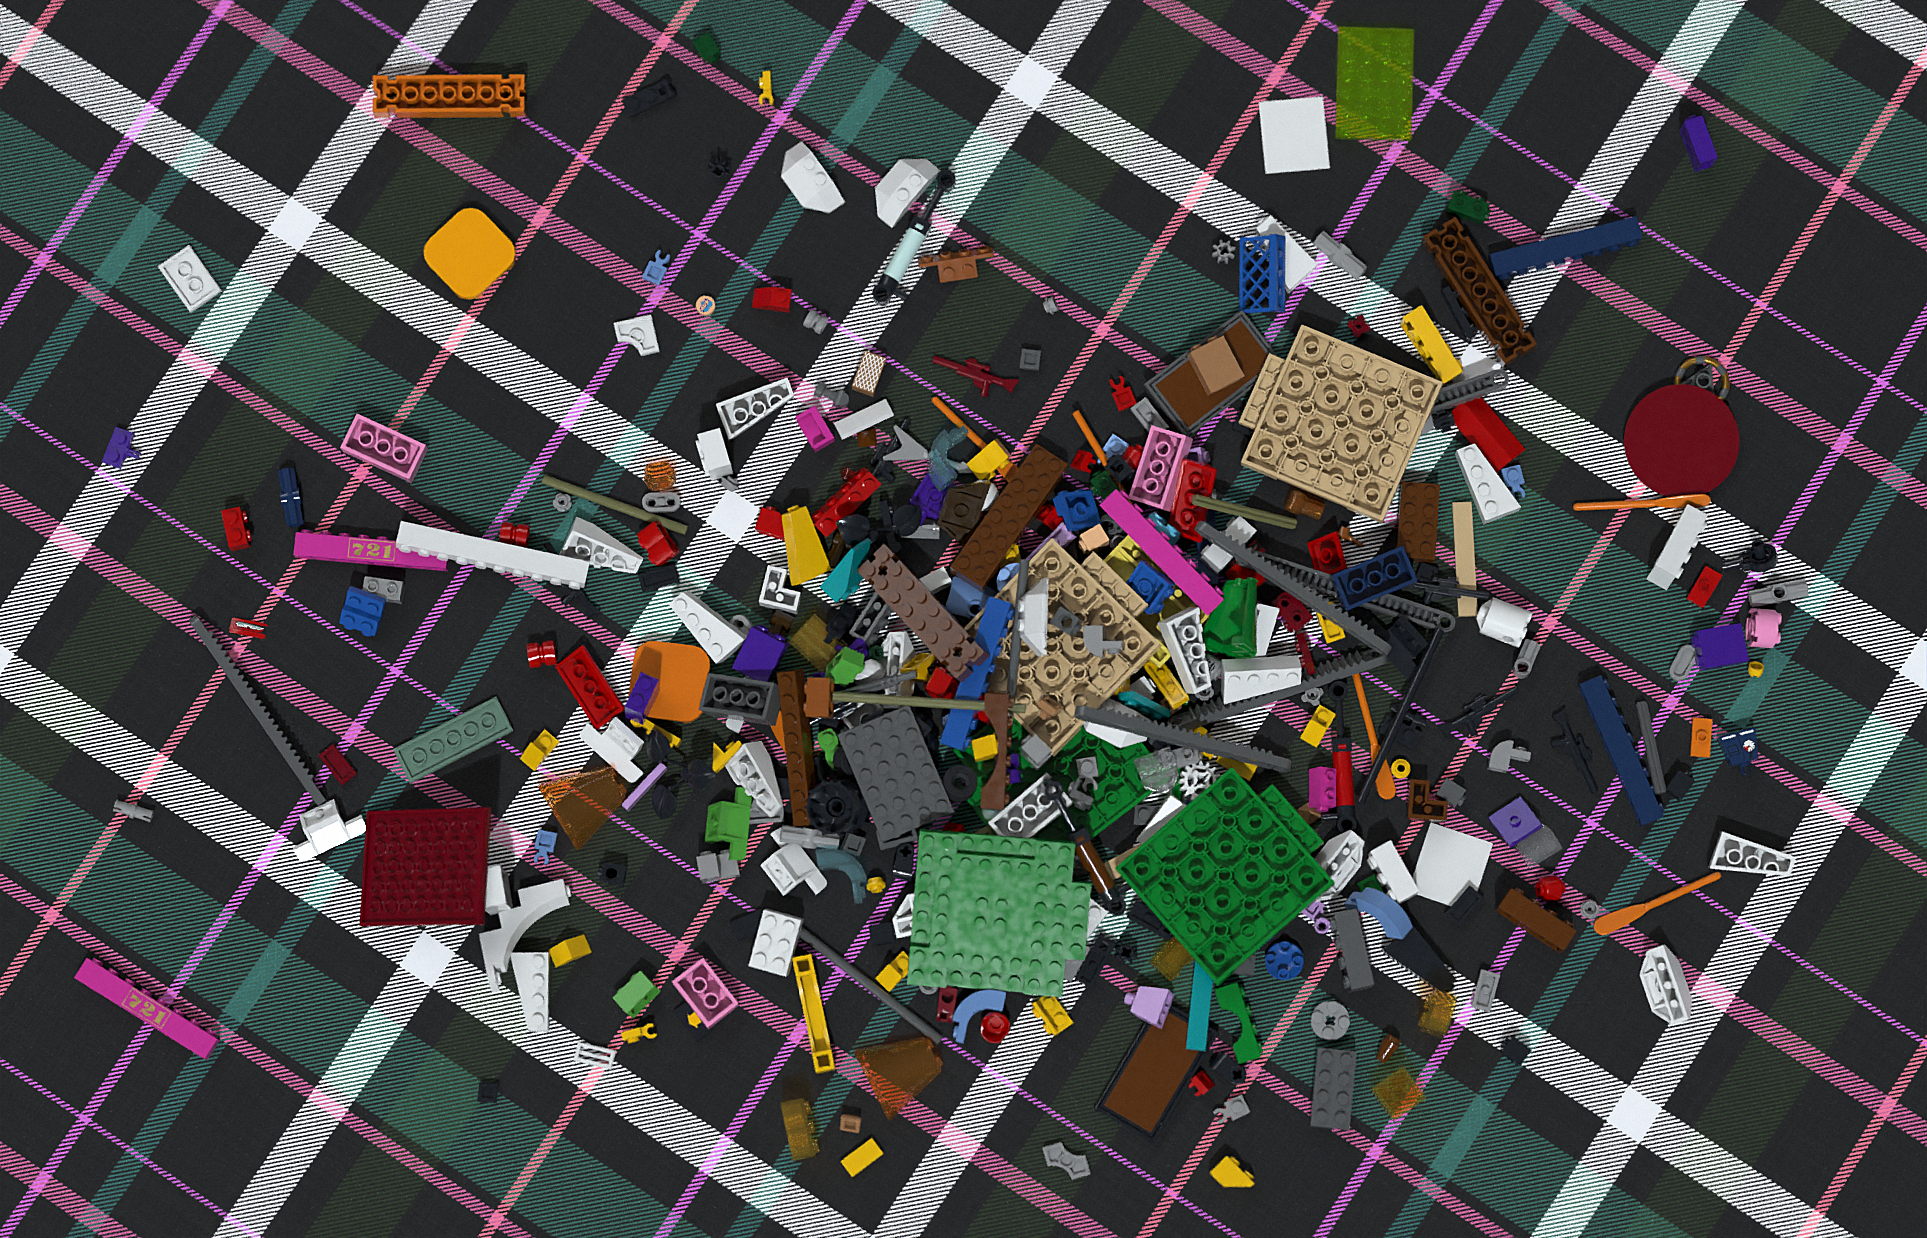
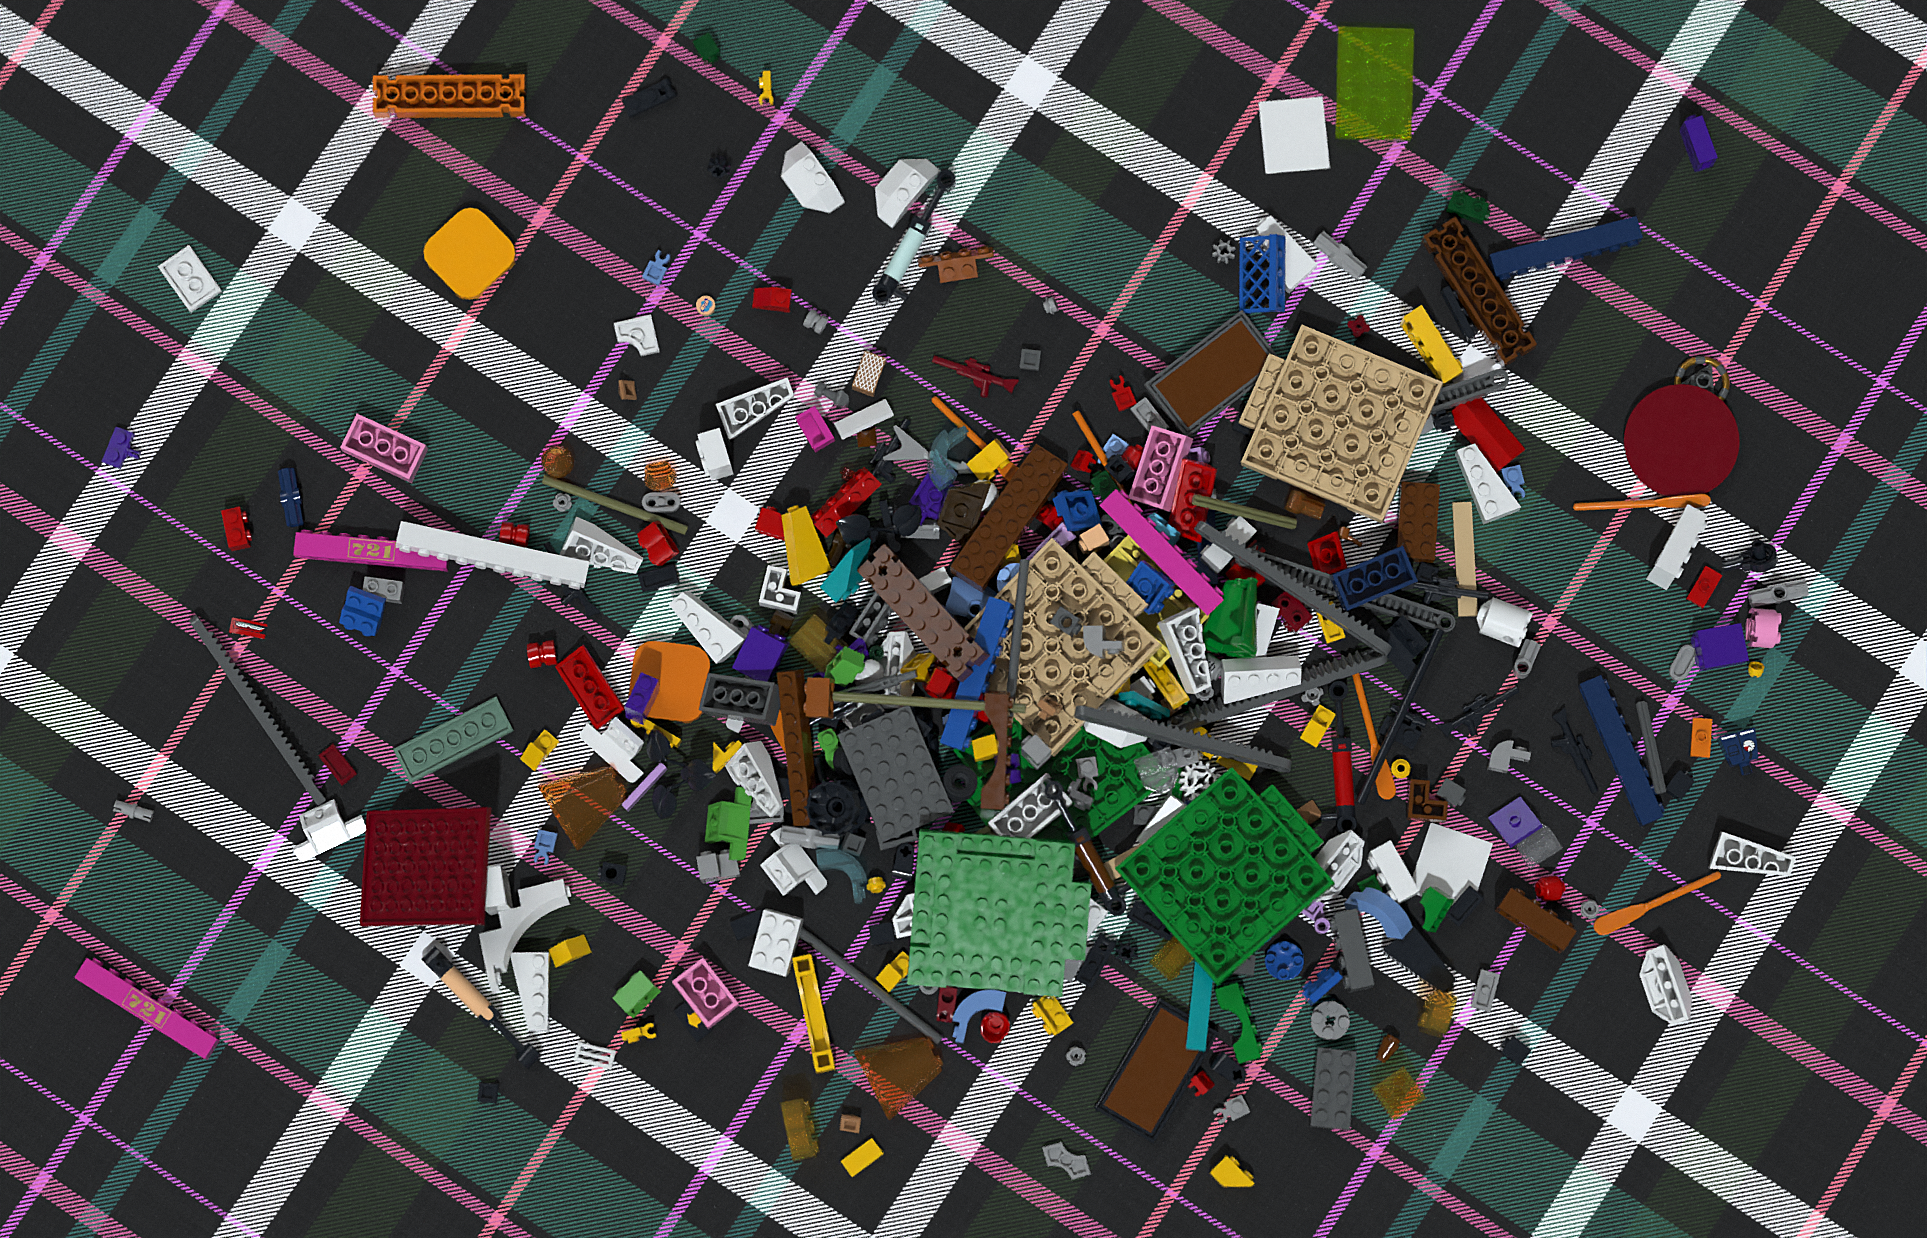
(476, 1002): none -> piece
(557, 461): none -> clear orange hair
(627, 390): none -> medium nougat slope
(729, 483): light grey plate -> none
(1033, 617): white wedge -> none
(1081, 1056): none -> light grey plate
(1150, 1004): lavender torso -> none
(1215, 364): medium nougat brick -> none
(1306, 659): dark red plate -> none
(1321, 986): none -> blue plate
(1322, 788): dark pink brick -> none
(1436, 907): none -> green arch

